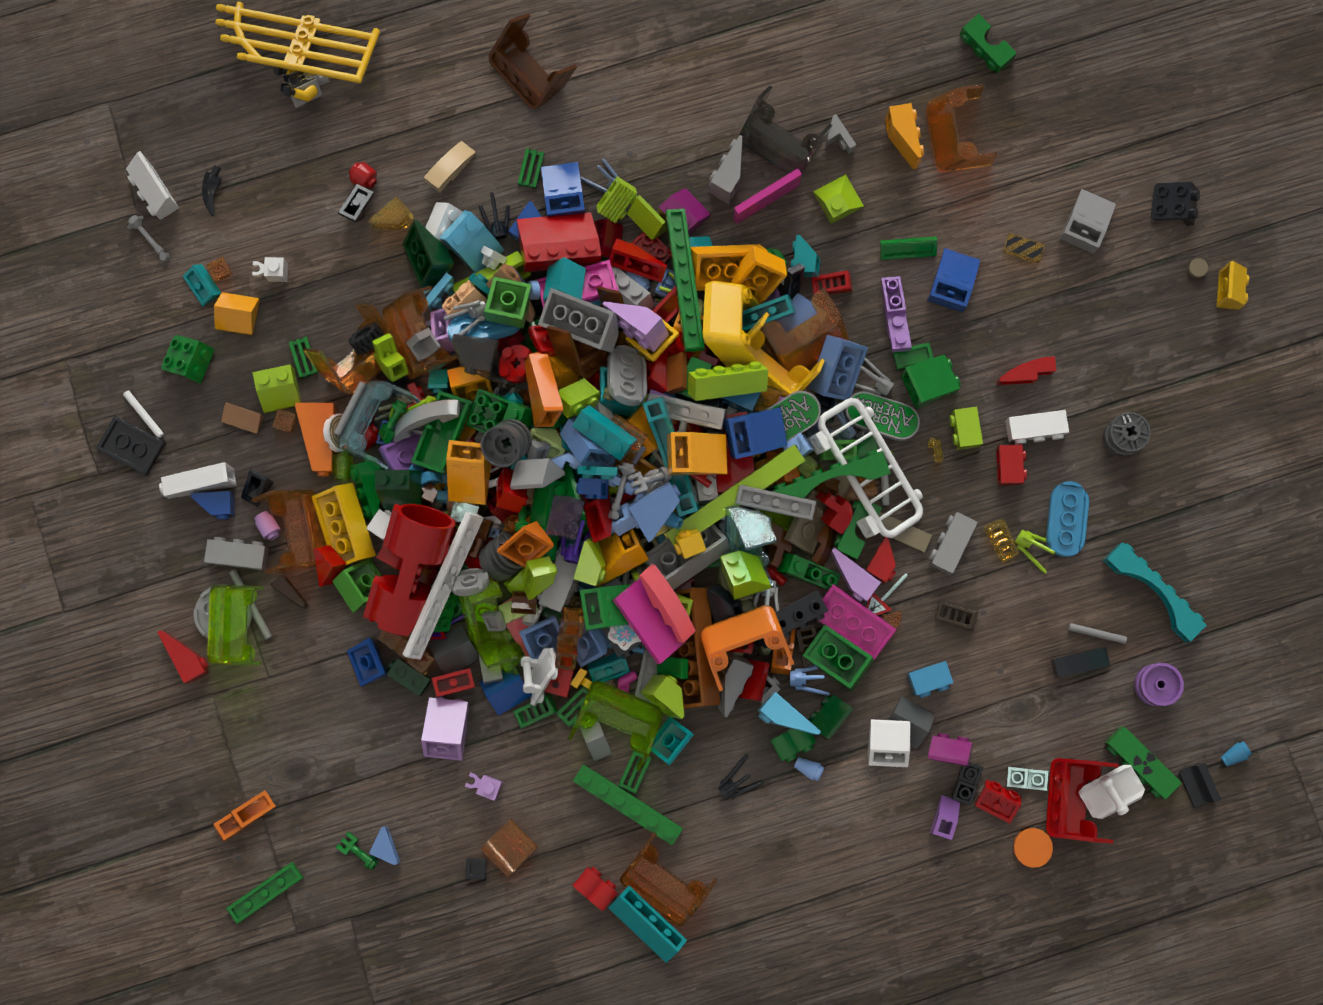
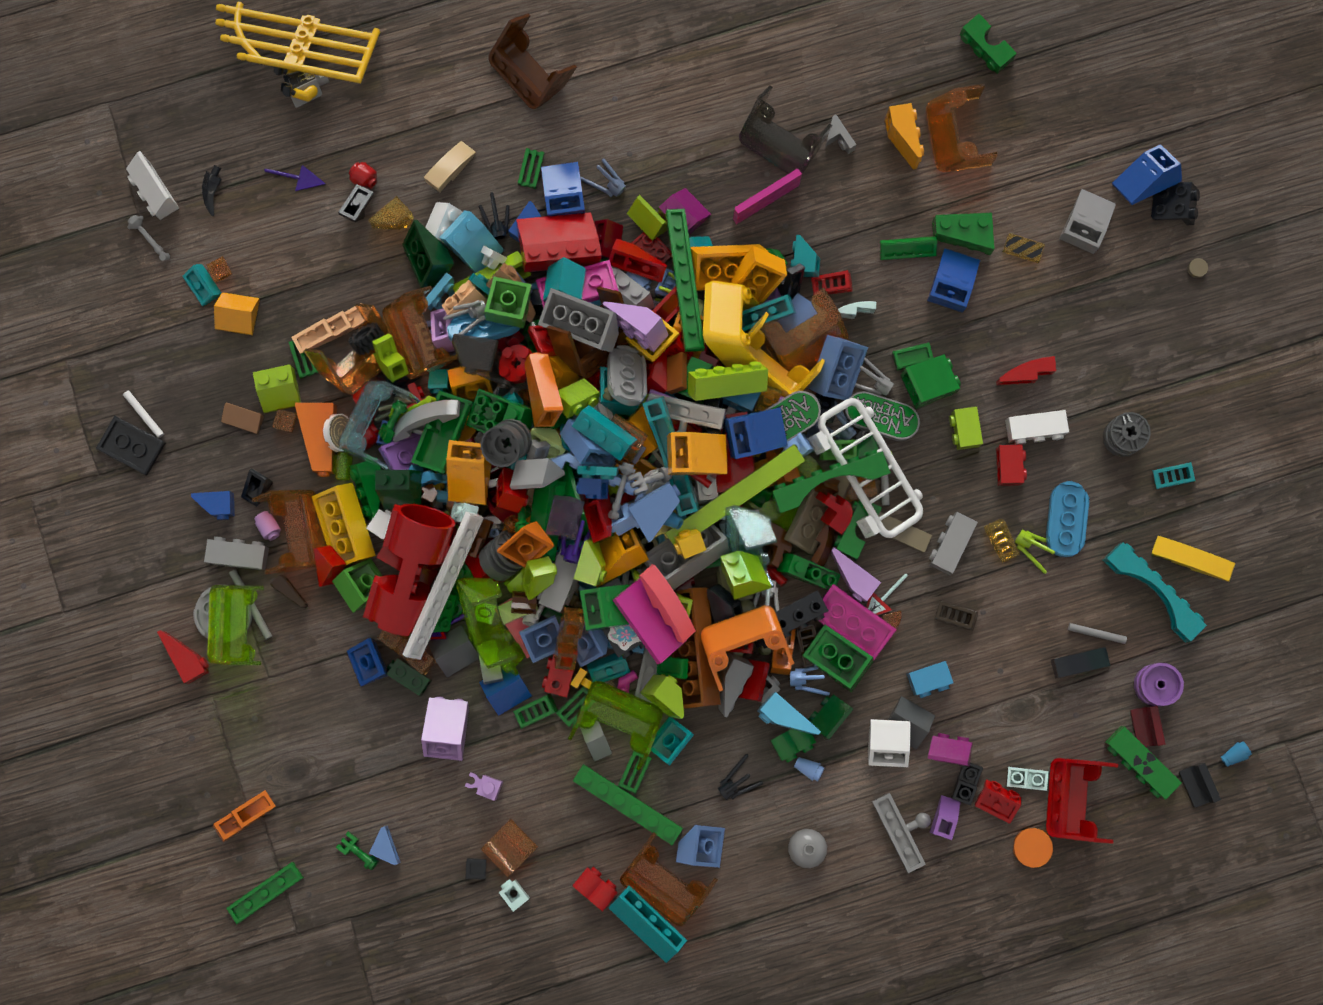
(187, 358): green bracket -> none
(198, 481): white slope -> none
(273, 269): white brick -> none
(305, 179): none -> dark purple piece
(328, 330): none -> light nougat slope
(350, 408): light grey bar -> none
(423, 344): light grey panel -> none
(453, 683): red brick -> none
(469, 582): light grey tile -> none
(494, 621): light grey tile -> none
(513, 902): none -> light aqua brick
(535, 290): light blue tile -> none
(540, 675): white shield -> none
(616, 200): lime brick -> none
(701, 846): none -> medium blue slope
(726, 180): light grey slope -> none
(775, 502): light grey tile -> none
(807, 848): none -> light grey cylinder
(838, 199): lime slope -> none
(849, 311): none -> light aqua slope
(882, 563): red slope -> none
(895, 314): medium lavender slope -> none
(900, 832): none -> light grey plate
(937, 449): clear yellow arm -> none
(966, 230): none -> green wedge
(1112, 792): white shield -> none
(1148, 726): none -> dark red panel
(1149, 175): none -> blue slope
(1189, 469): none -> teal slope
(1193, 558): none -> yellow slope
(1232, 286): yellow slope -> none

